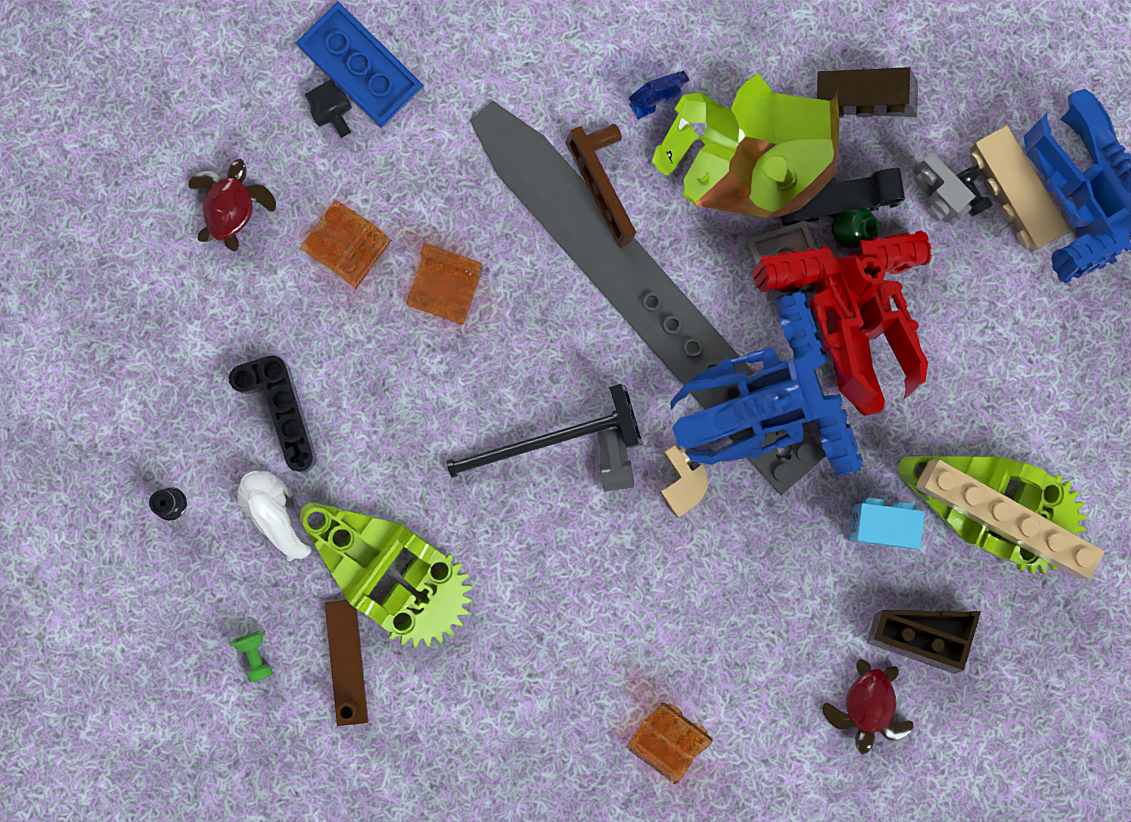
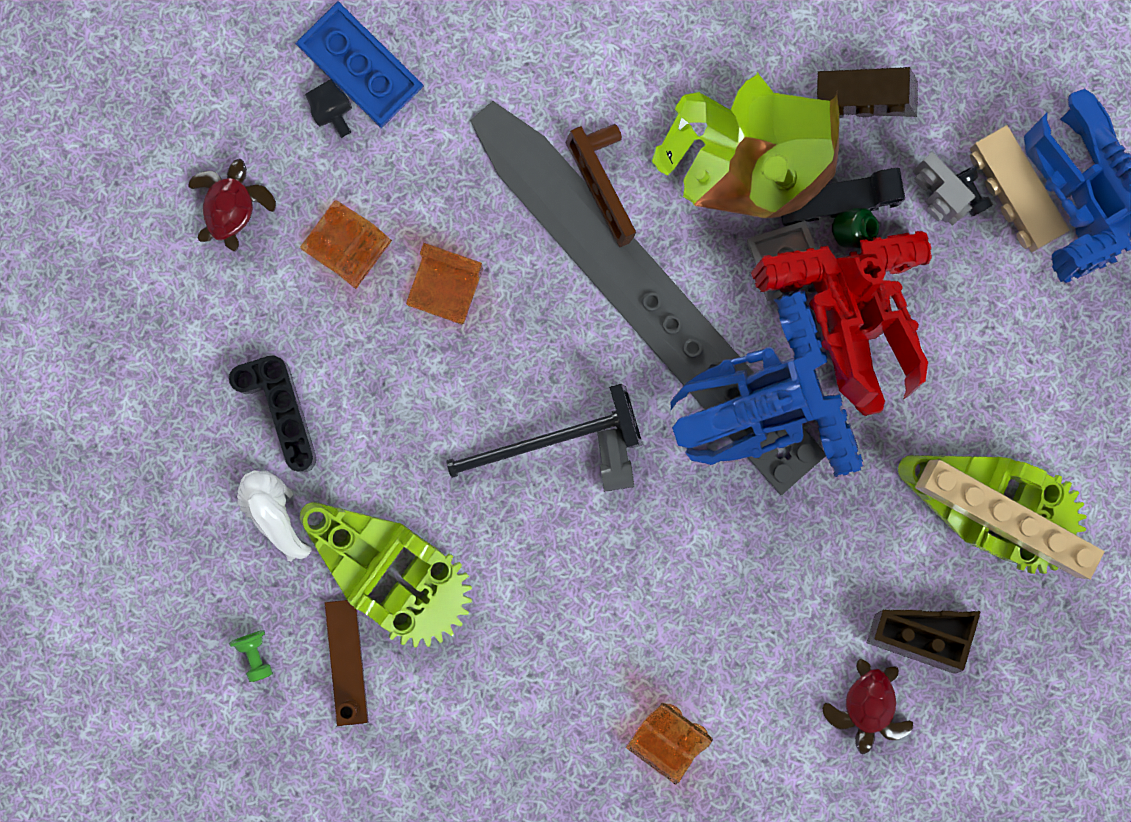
(168, 503): black piece -> none
(653, 92): clear blue hinge -> none
(691, 486): tan brick -> none
(887, 526): medium azure brick -> none

